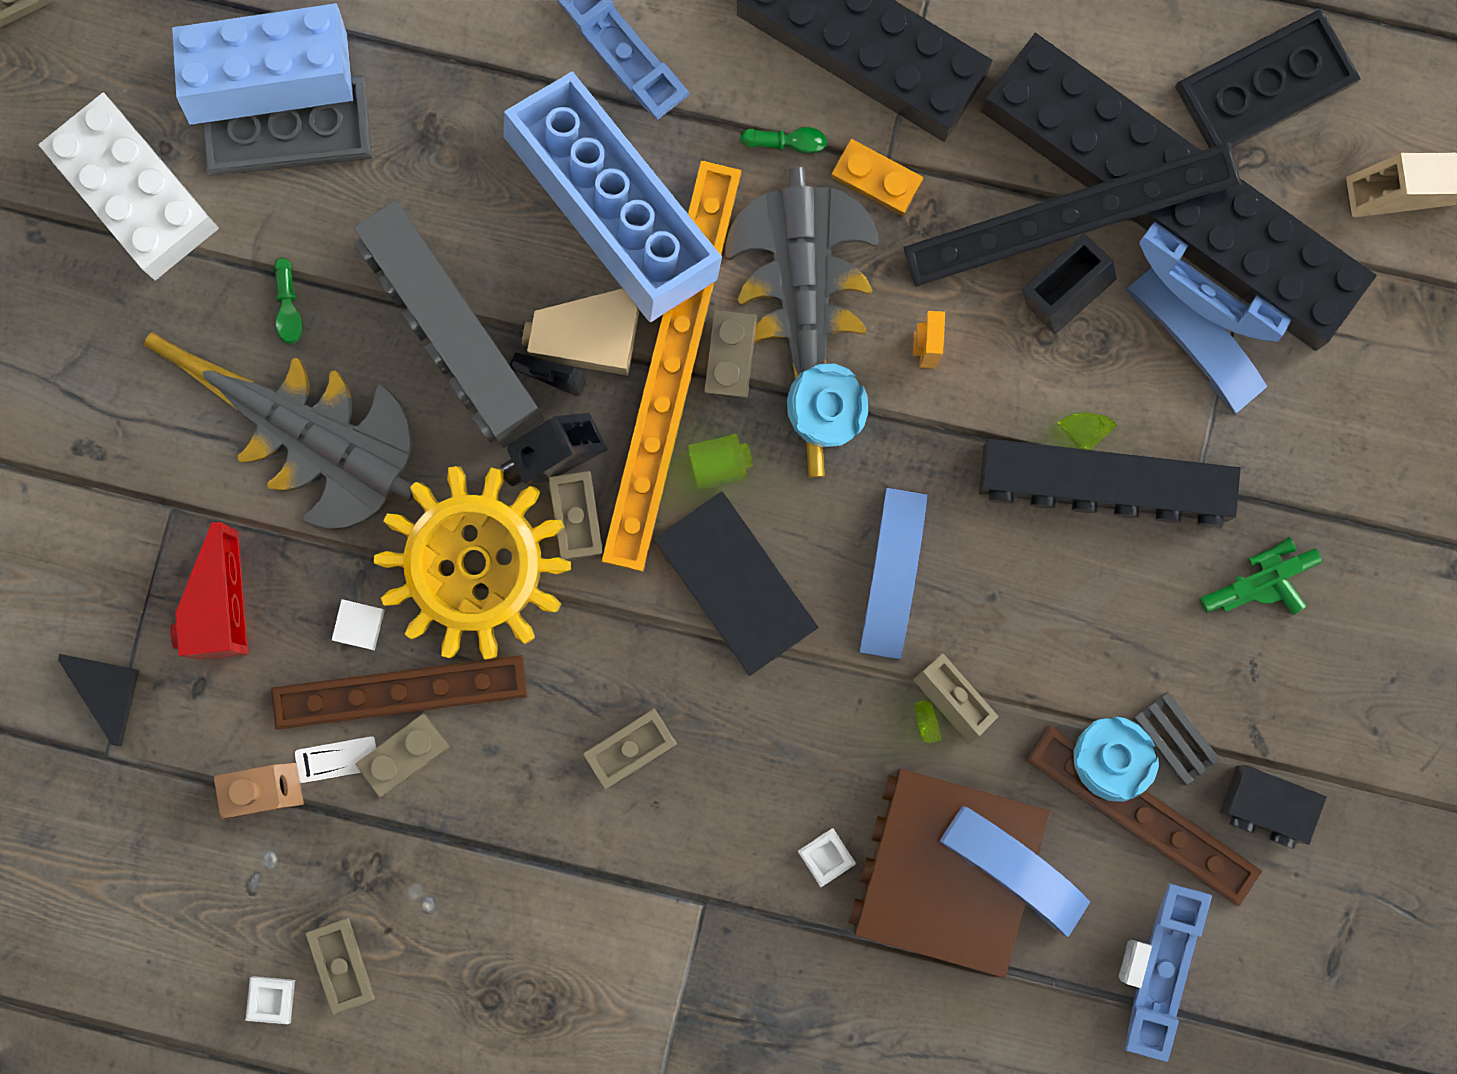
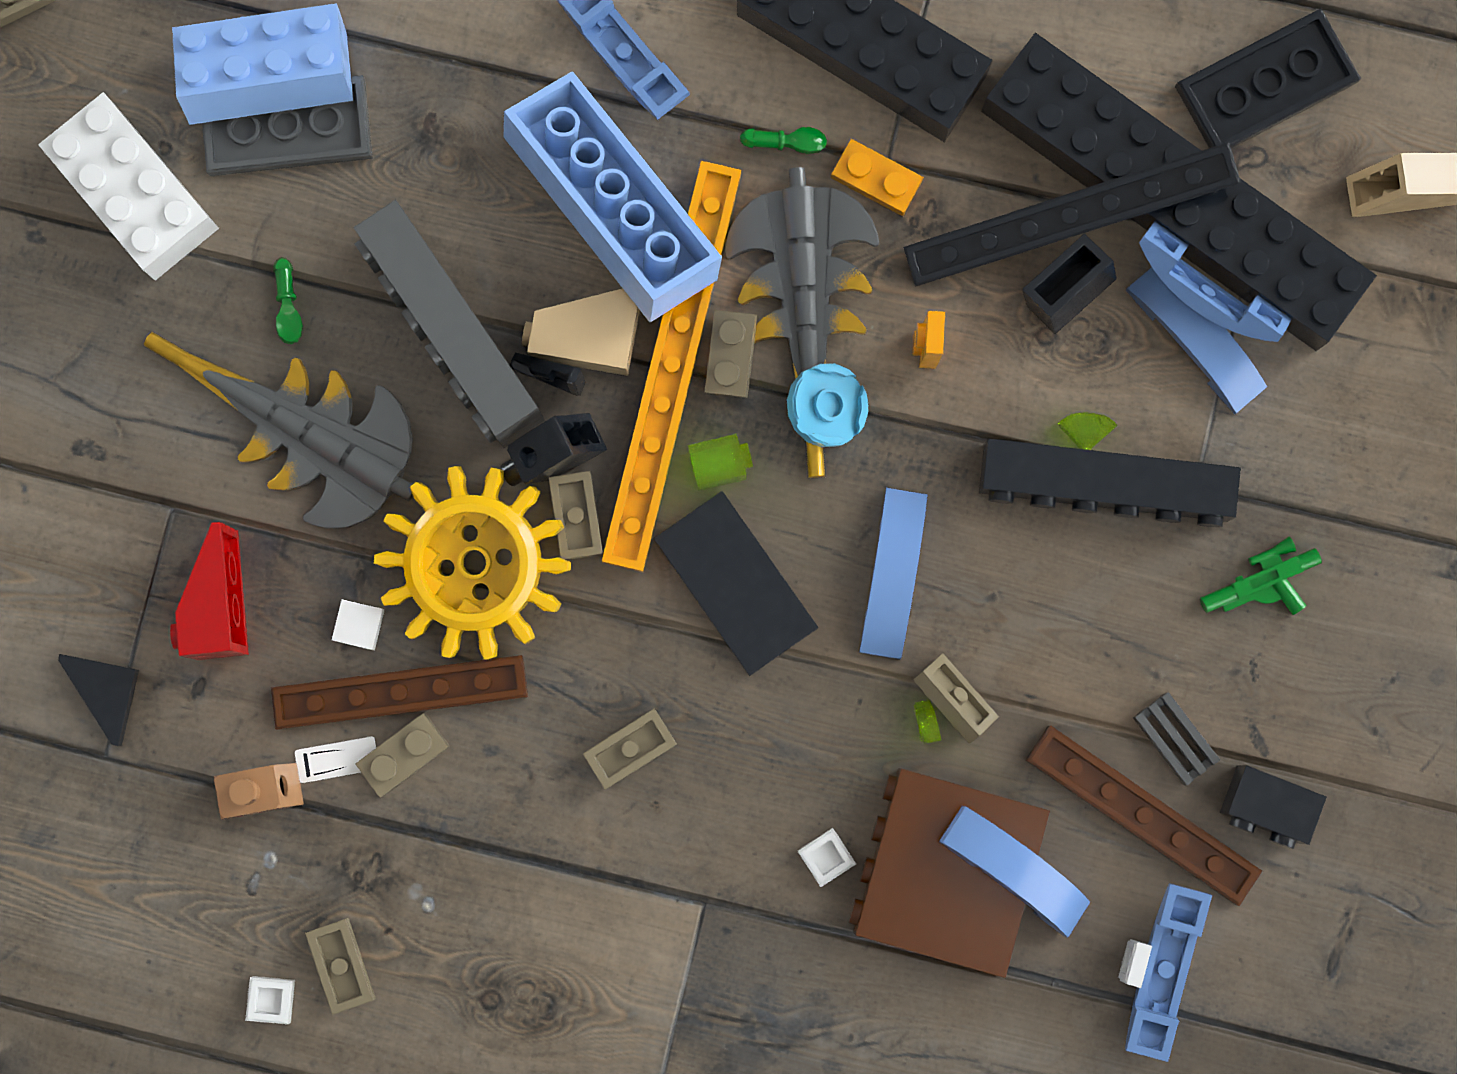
(1115, 759): medium azure tile -> none

